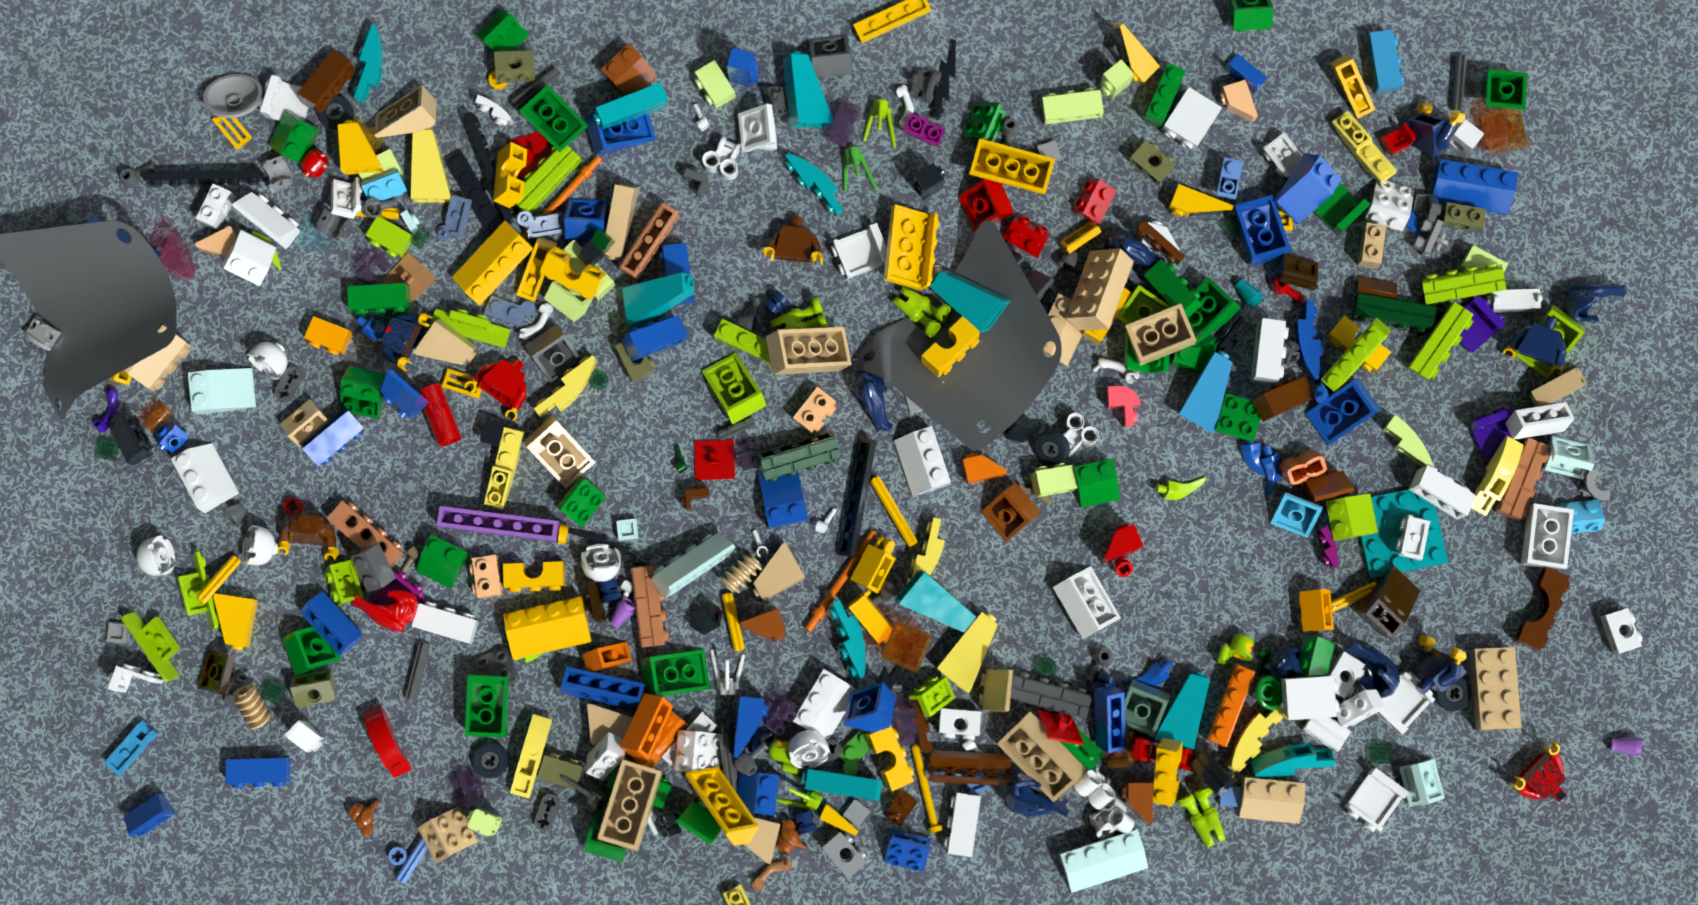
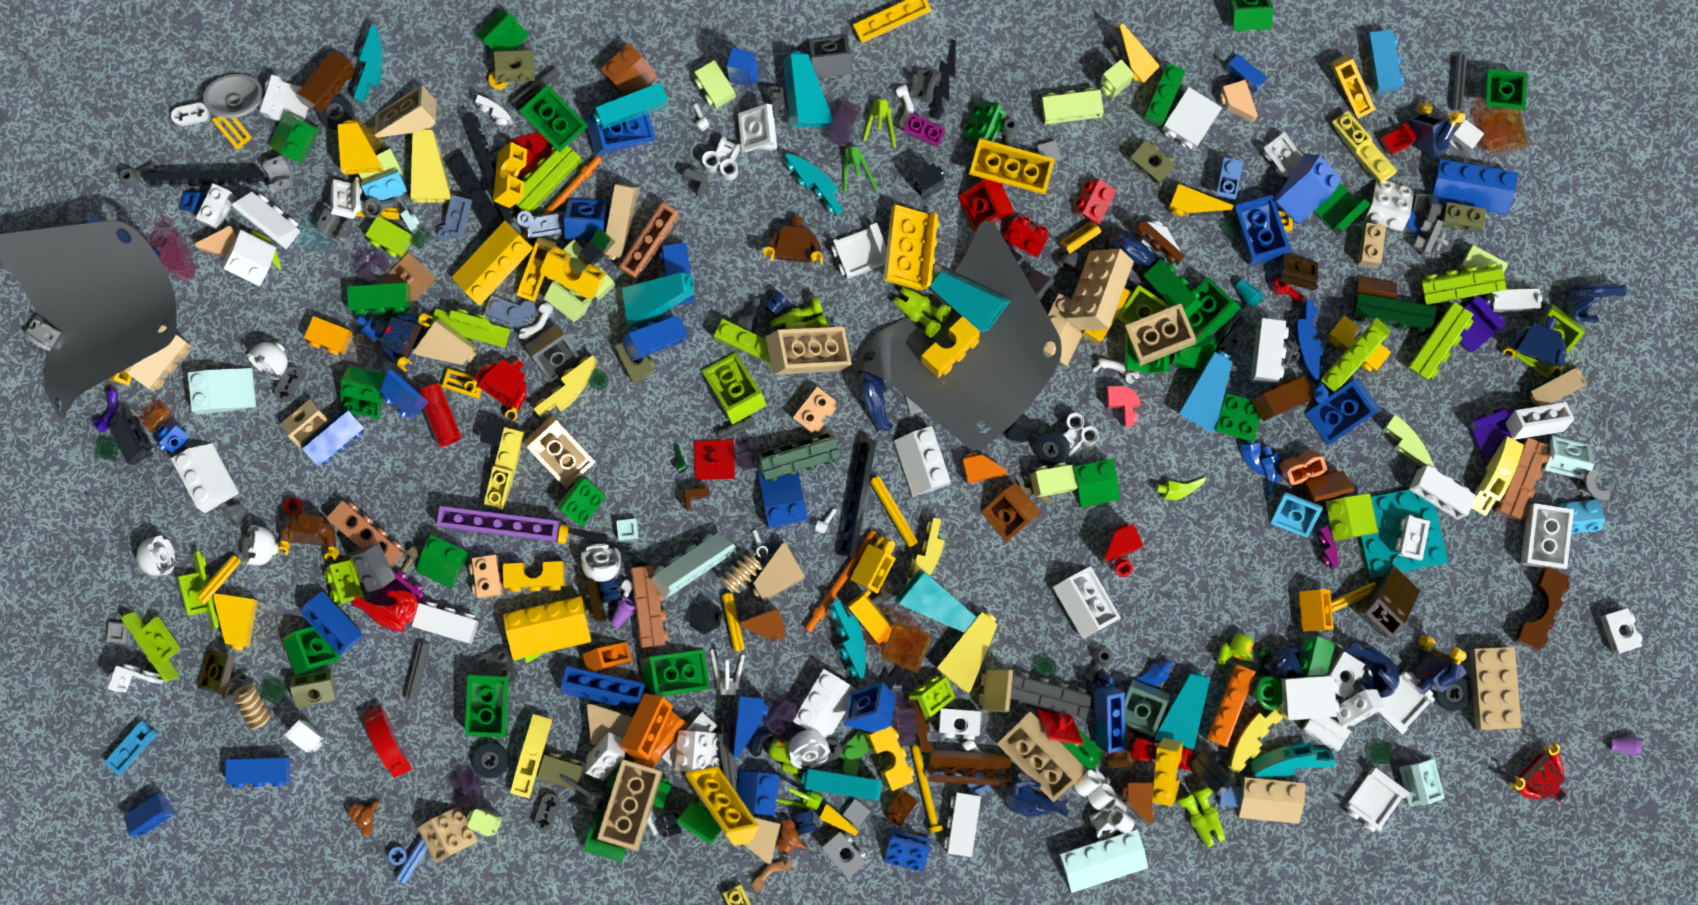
(189, 110): none -> white beam
(192, 202): none -> blue slope
(314, 163): red head -> none
(746, 762): dark grey bar -> none

